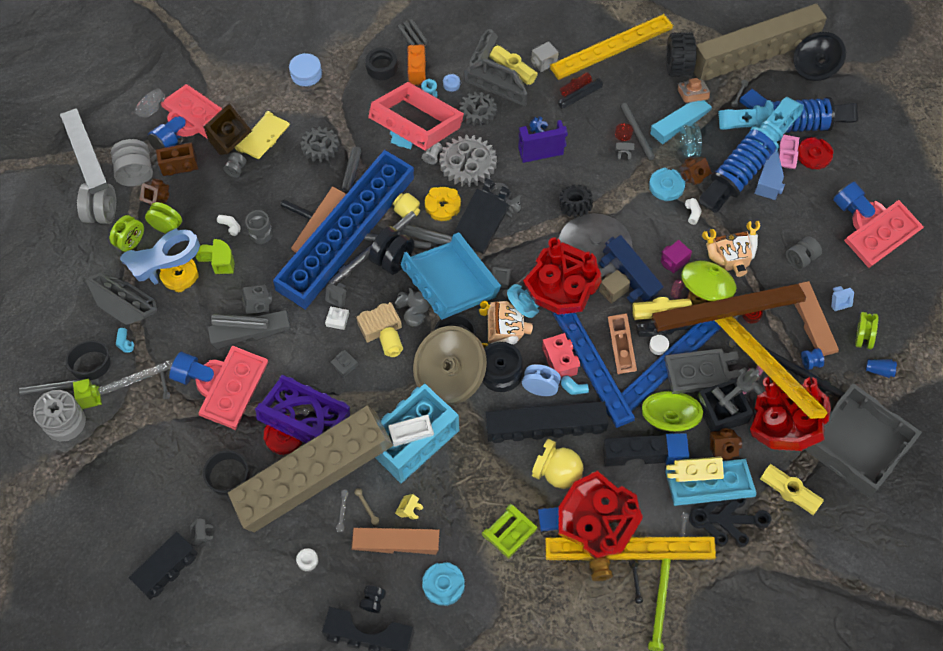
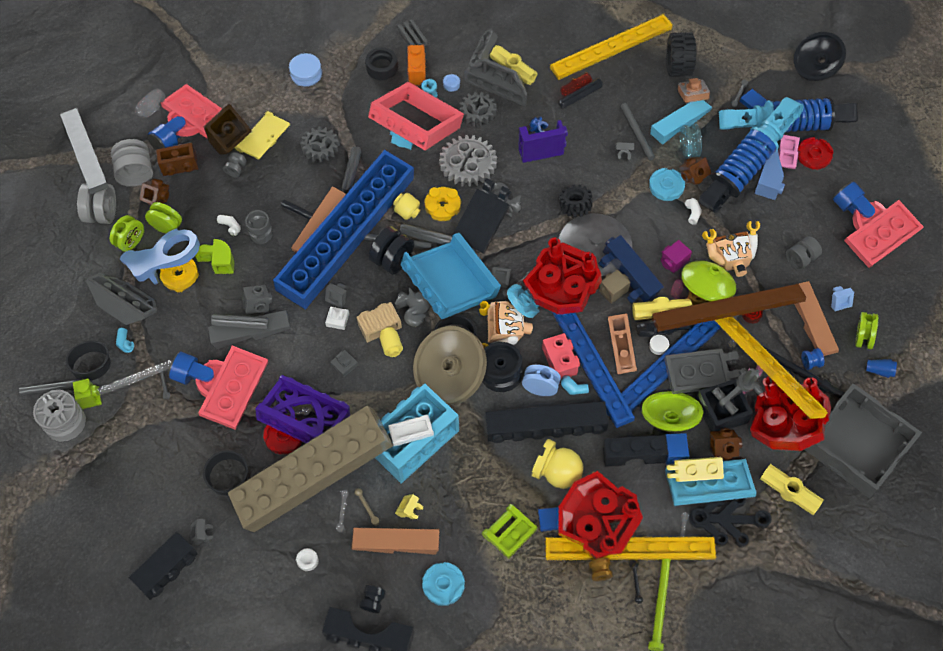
(345, 271): flat silver bar -> none
(431, 154): light grey bush -> none
(544, 56): light grey brick -> none
(624, 132): clear red tile -> none
(757, 42): dark tan brick -> none

